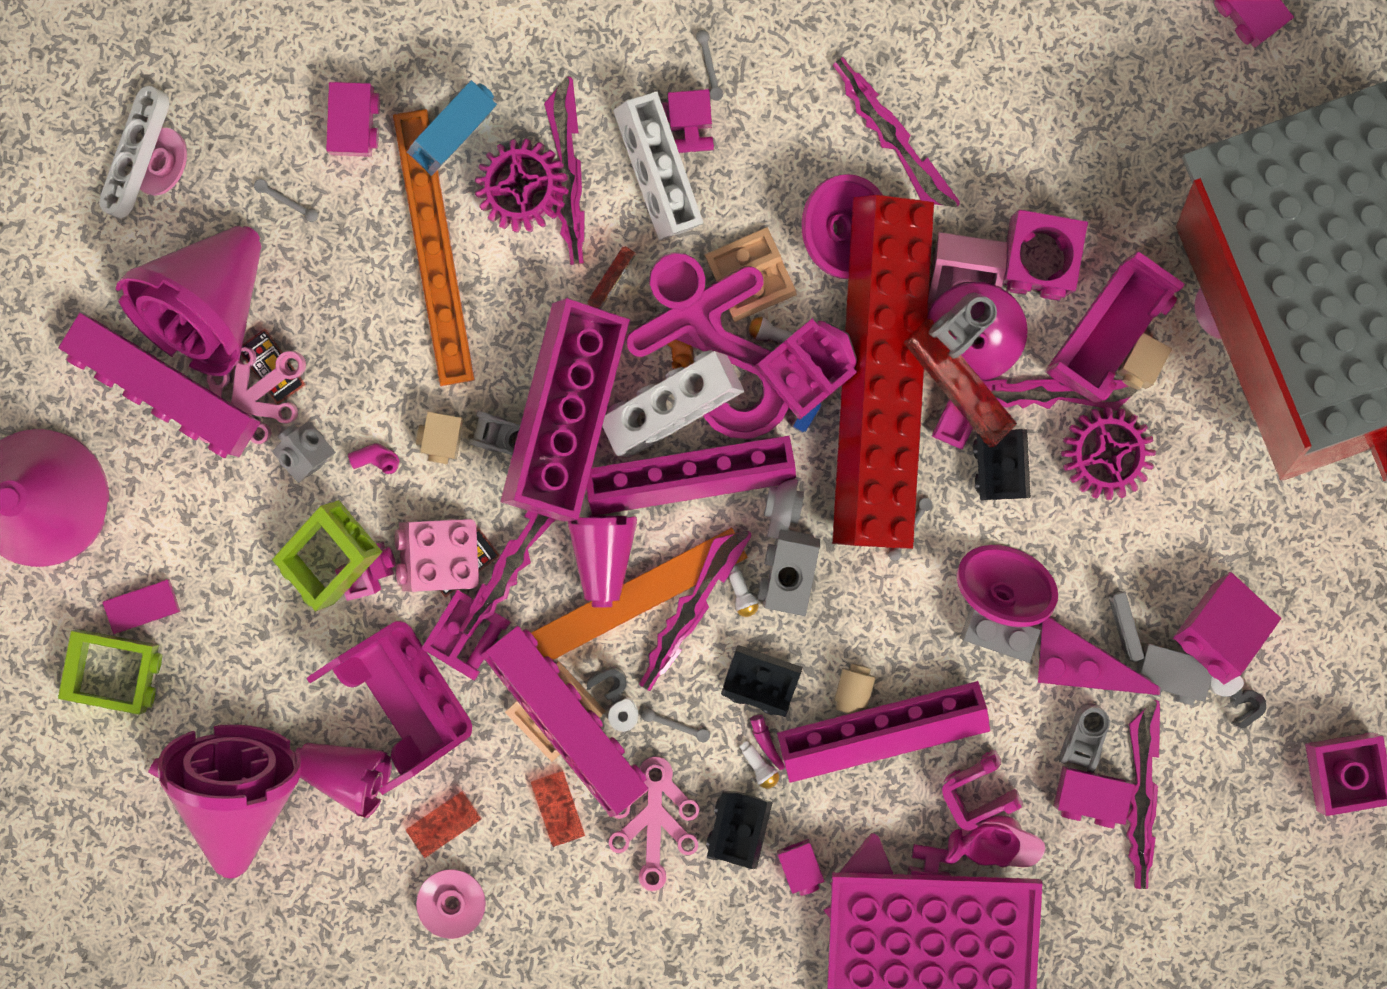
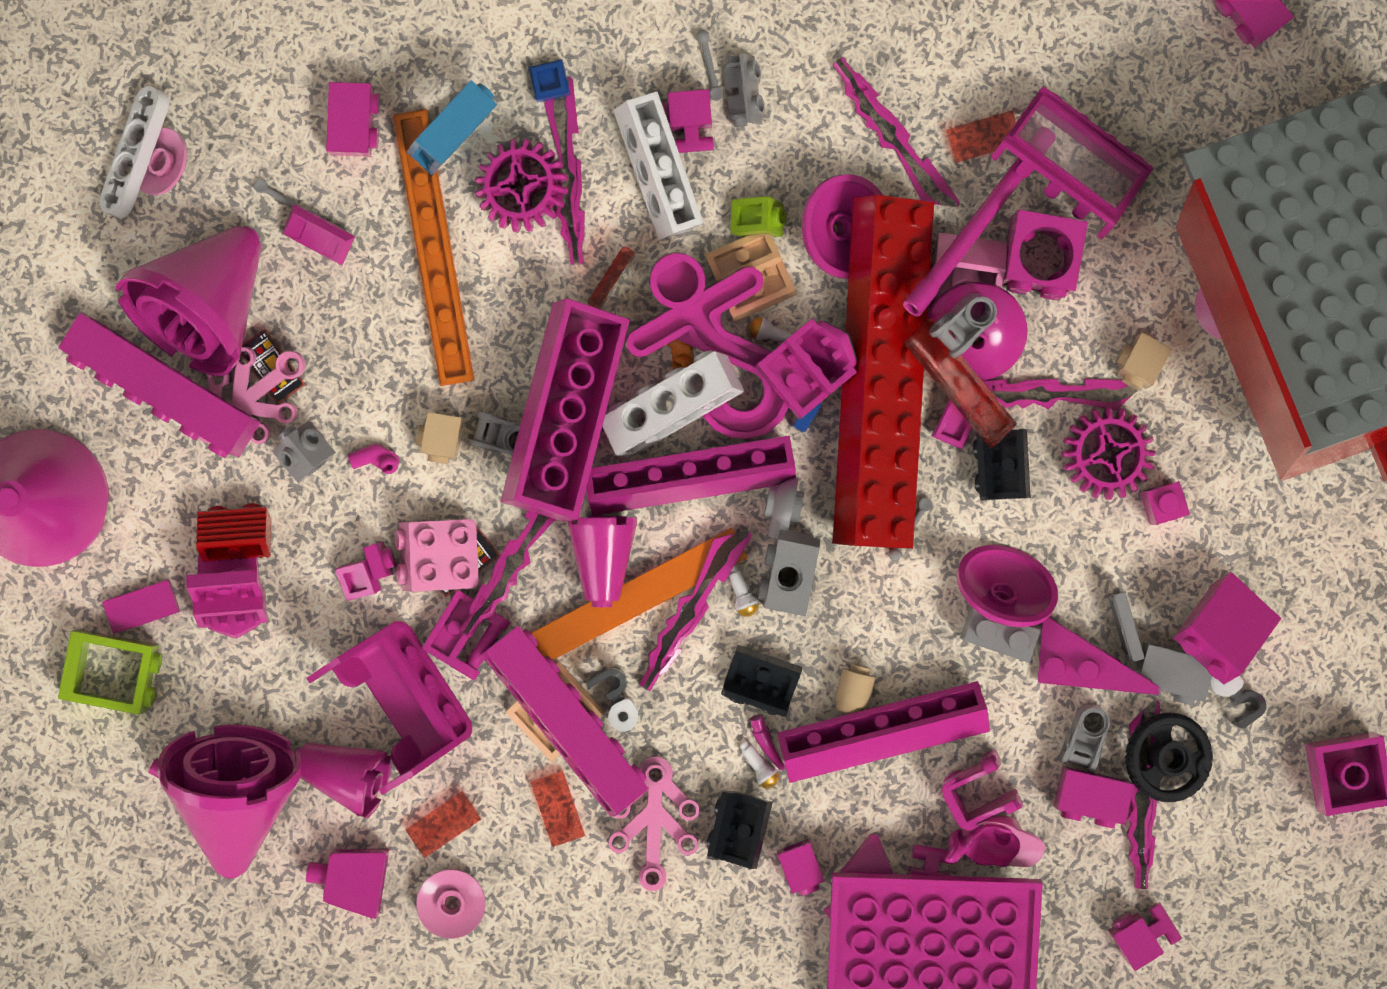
(228, 596): none -> dark pink piece
(234, 533): none -> red brick
(318, 234): none -> dark pink tile
(351, 540): lime window -> none
(352, 879): none -> dark pink torso
(549, 81): none -> blue tile
(702, 735): light grey hinge -> none
(743, 74): none -> light grey hinge
(757, 216): none -> lime bracket
(929, 286): none -> dark pink piece
(979, 137): none -> clear red tile
(1075, 158): none -> window
(1113, 326): dark pink windscreen -> none
(1138, 939): none -> dark pink brick
(1164, 503): none -> dark pink brick
(1198, 763): none -> black wheel

